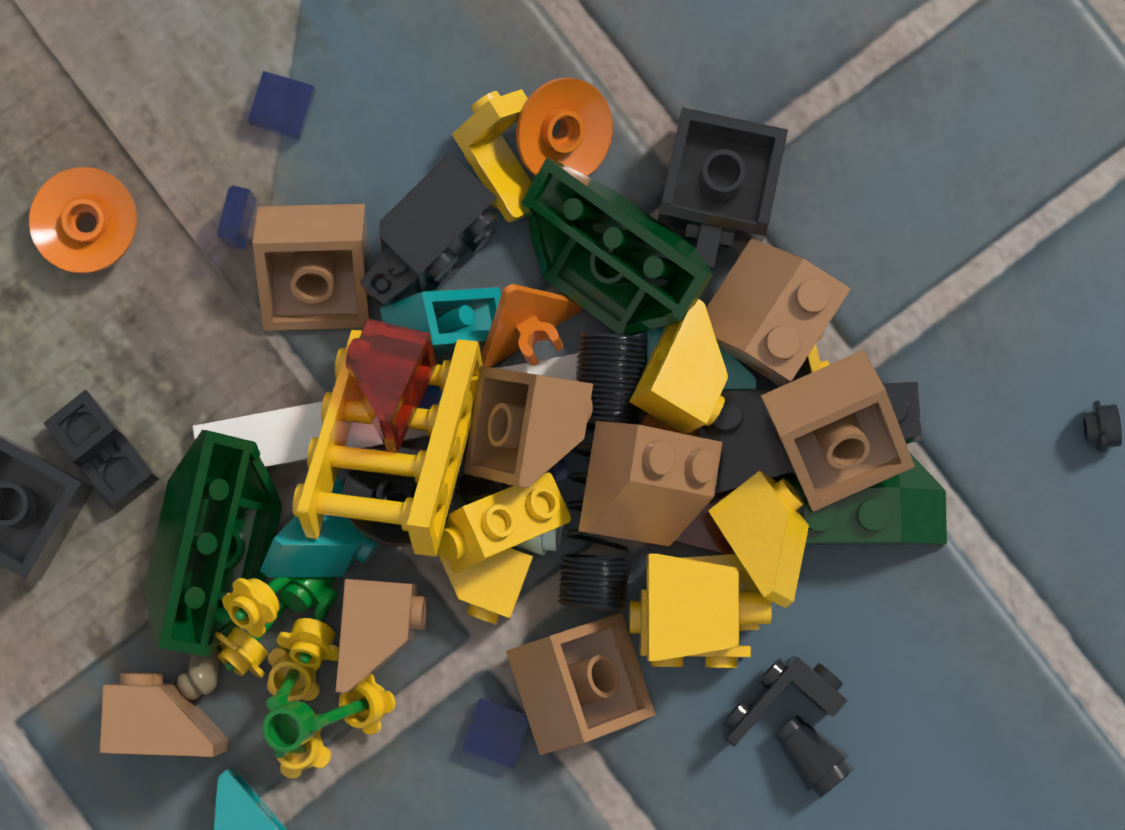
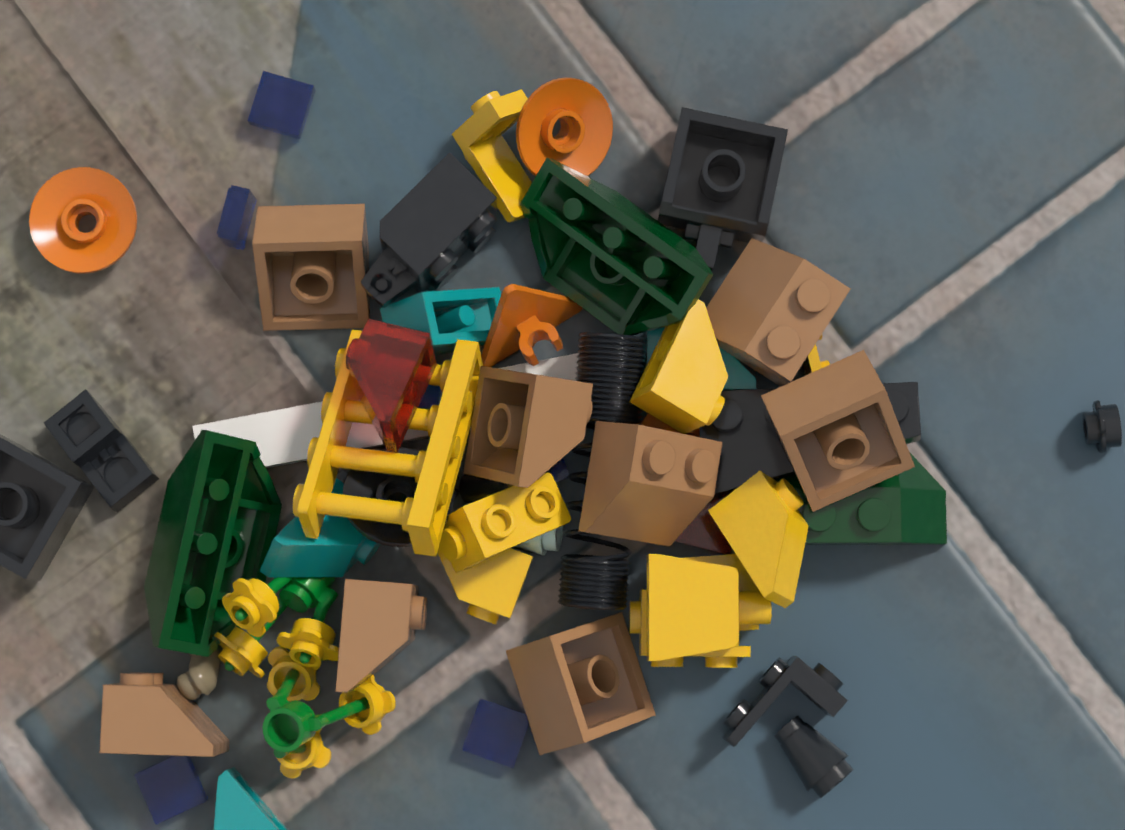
(171, 787): none -> clear blue tile

